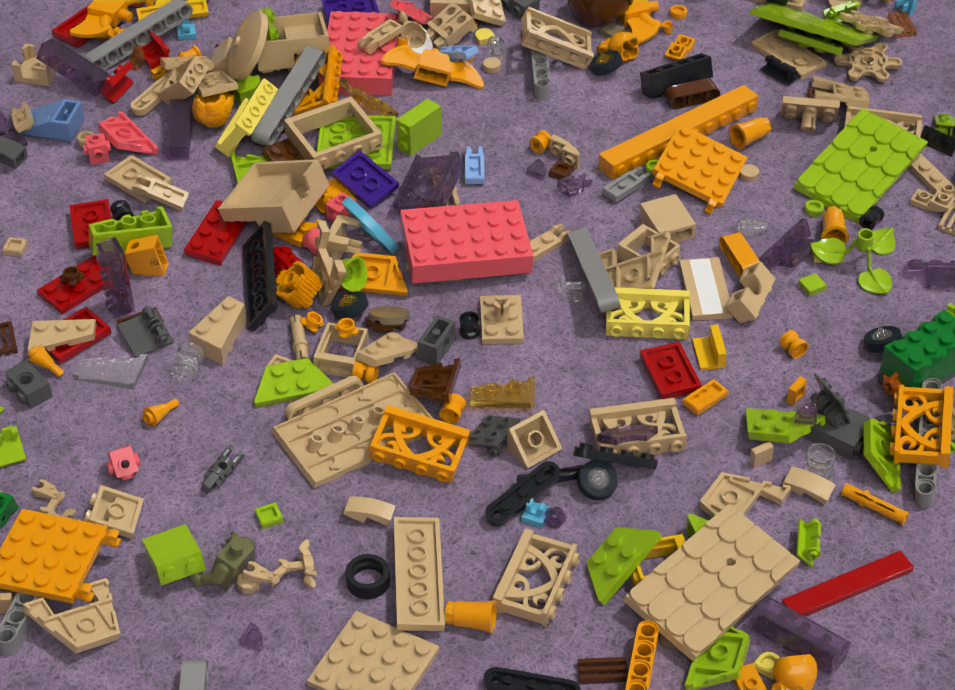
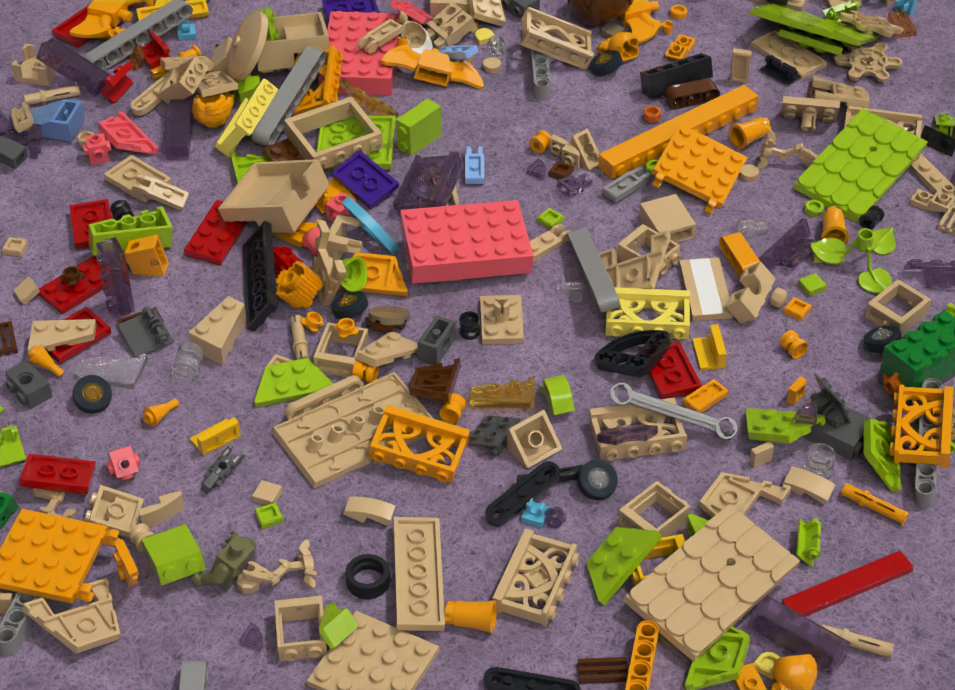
(26, 290): none -> tan tile
(33, 138): none -> clear purple plate
(50, 95): none -> tan pin
(57, 474): none -> red plate
(92, 394): none -> black wheel
(127, 569): none -> light orange wing
(138, 533): none -> tan wheel
(168, 507): none -> tan slope
(216, 436): none -> yellow panel
(267, 493): none -> tan tile
(294, 610): none -> tan window
(336, 624): none -> lime slope
(537, 578): none -> tan tile
(550, 218): none -> lime tile
(557, 394): none -> lime brick
(586, 146): none -> tan slope
(606, 454): black plate -> none
(636, 365): none -> black beam
(652, 114): none -> orange tile
(661, 494): none -> tan window
(674, 410): none -> light grey piece
(740, 65): none -> tan tile
(767, 149): none -> tan piece
(778, 297): none -> tan tile
(797, 309): none -> light orange tile
(863, 642): none -> tan pin
(879, 313): none -> tan window

